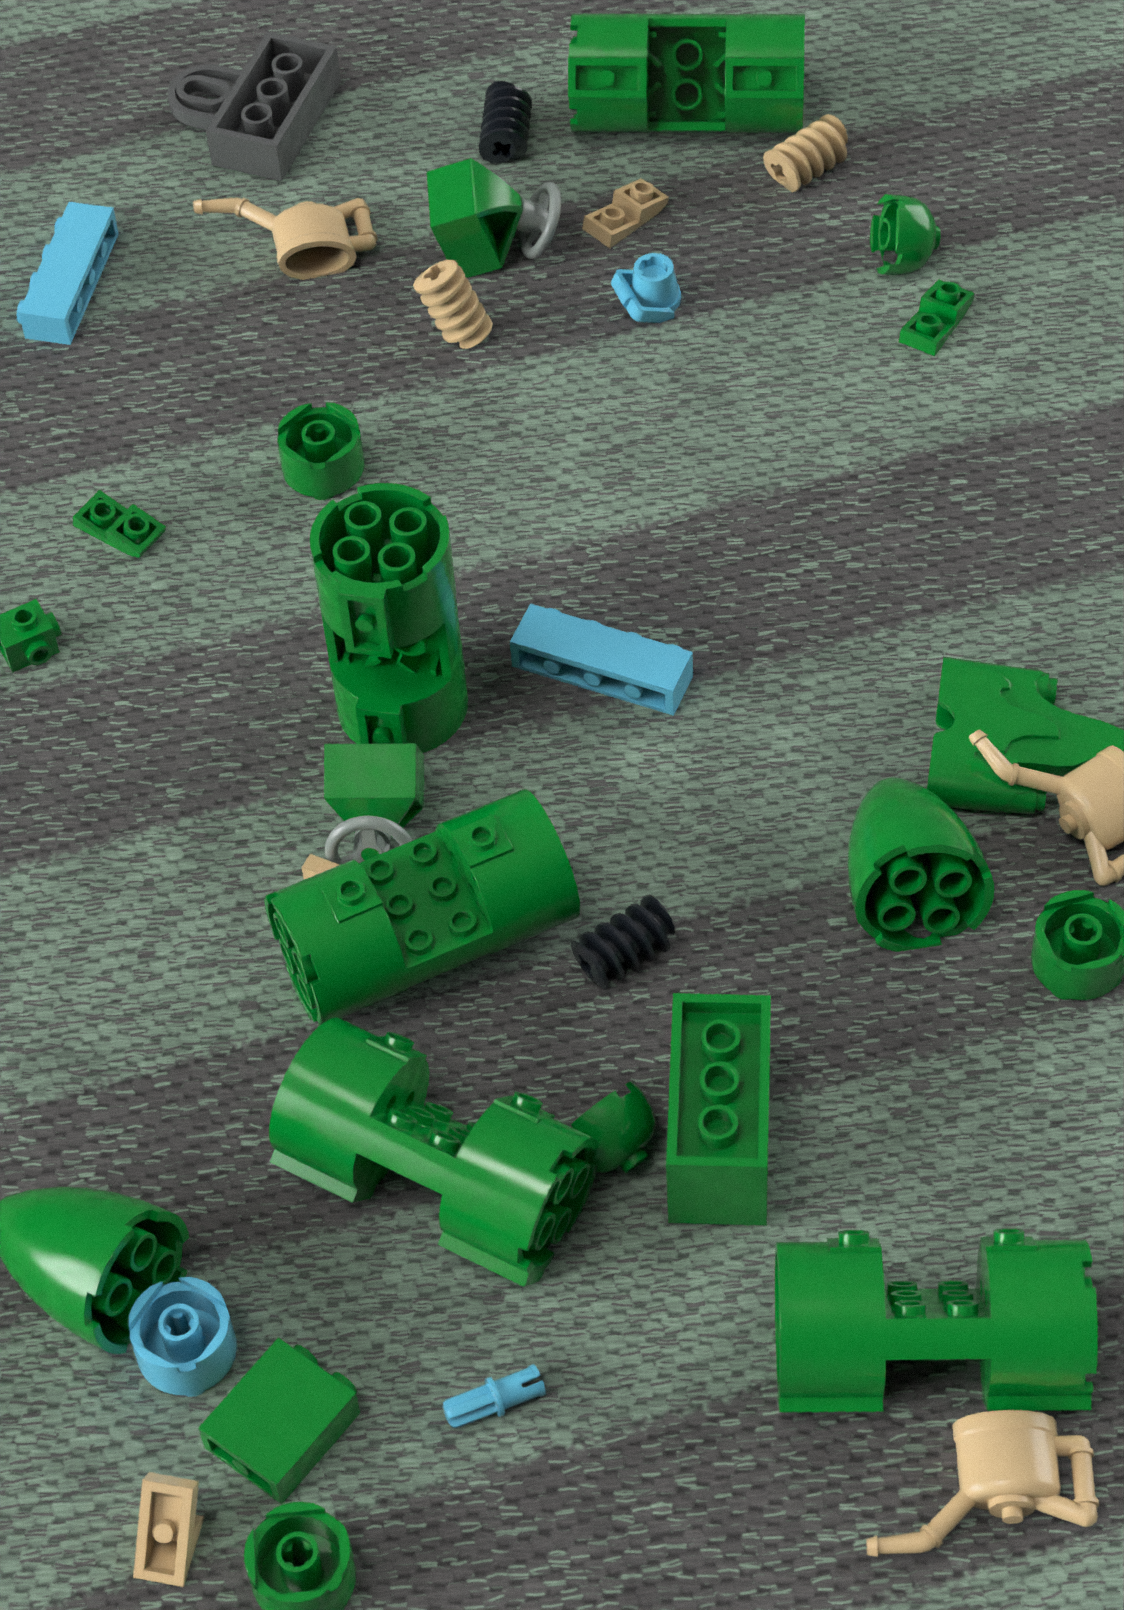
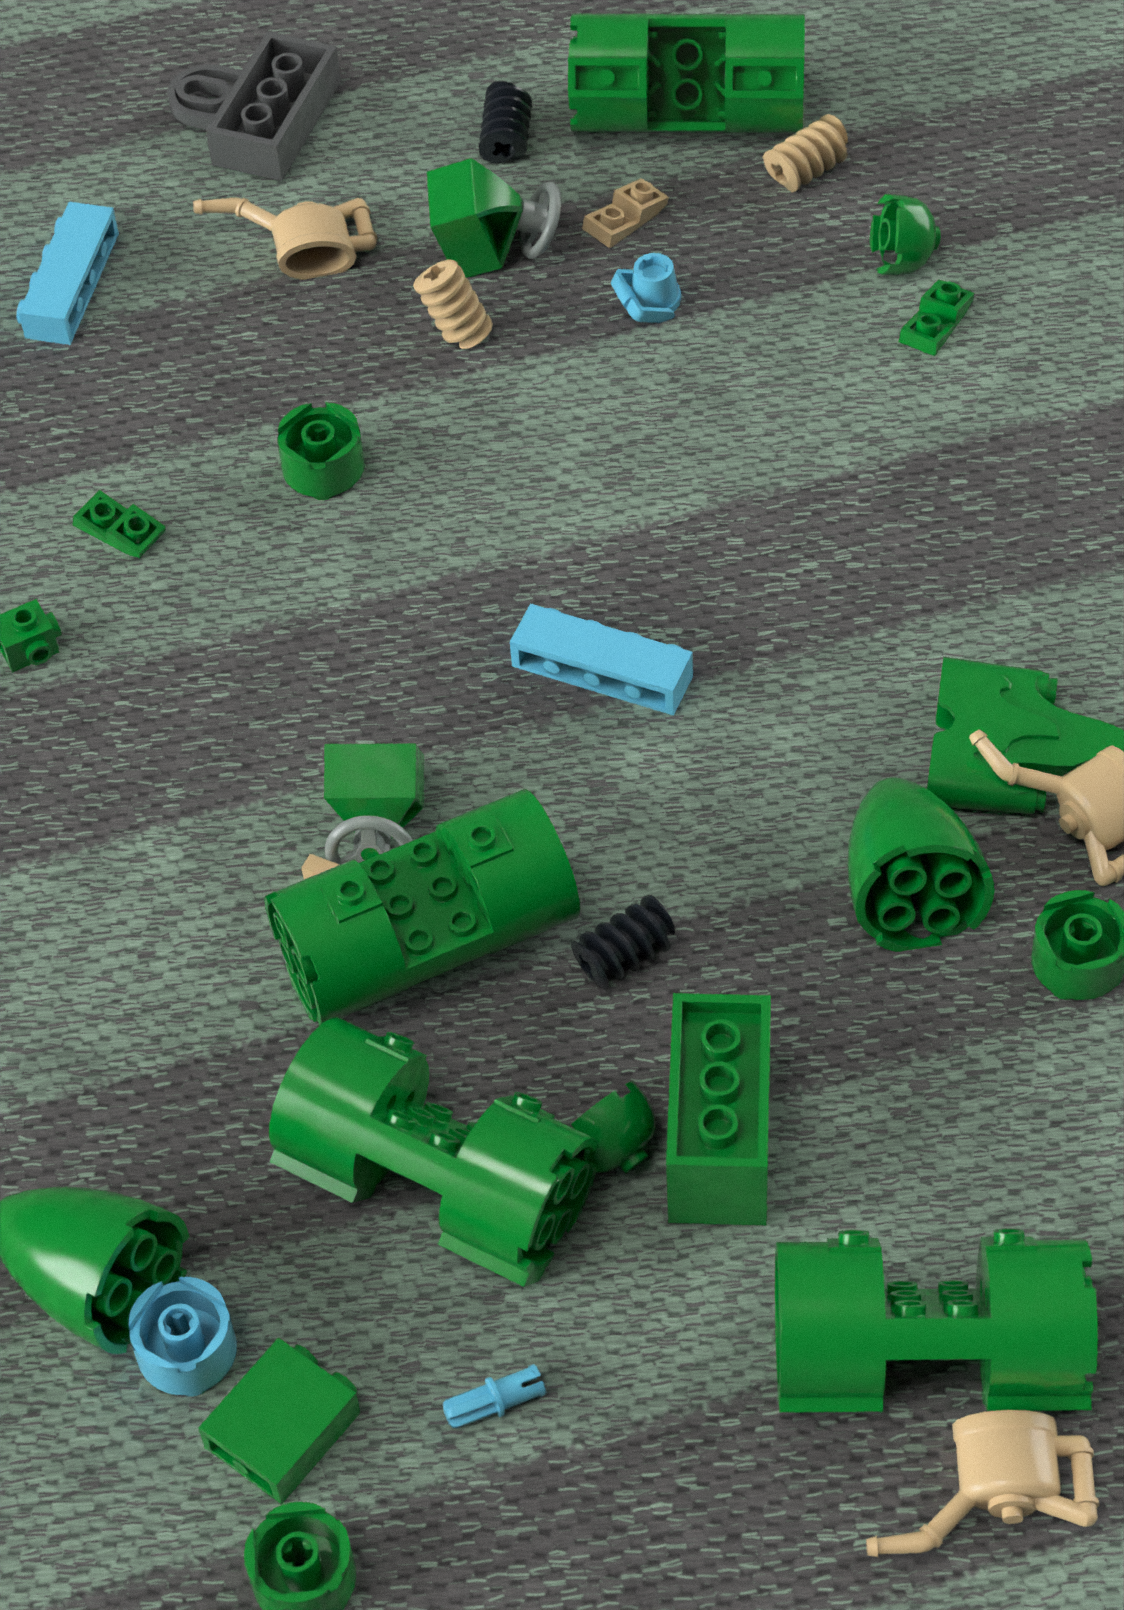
(166, 1529): tan slope -> none
(390, 616): green cylinder -> none

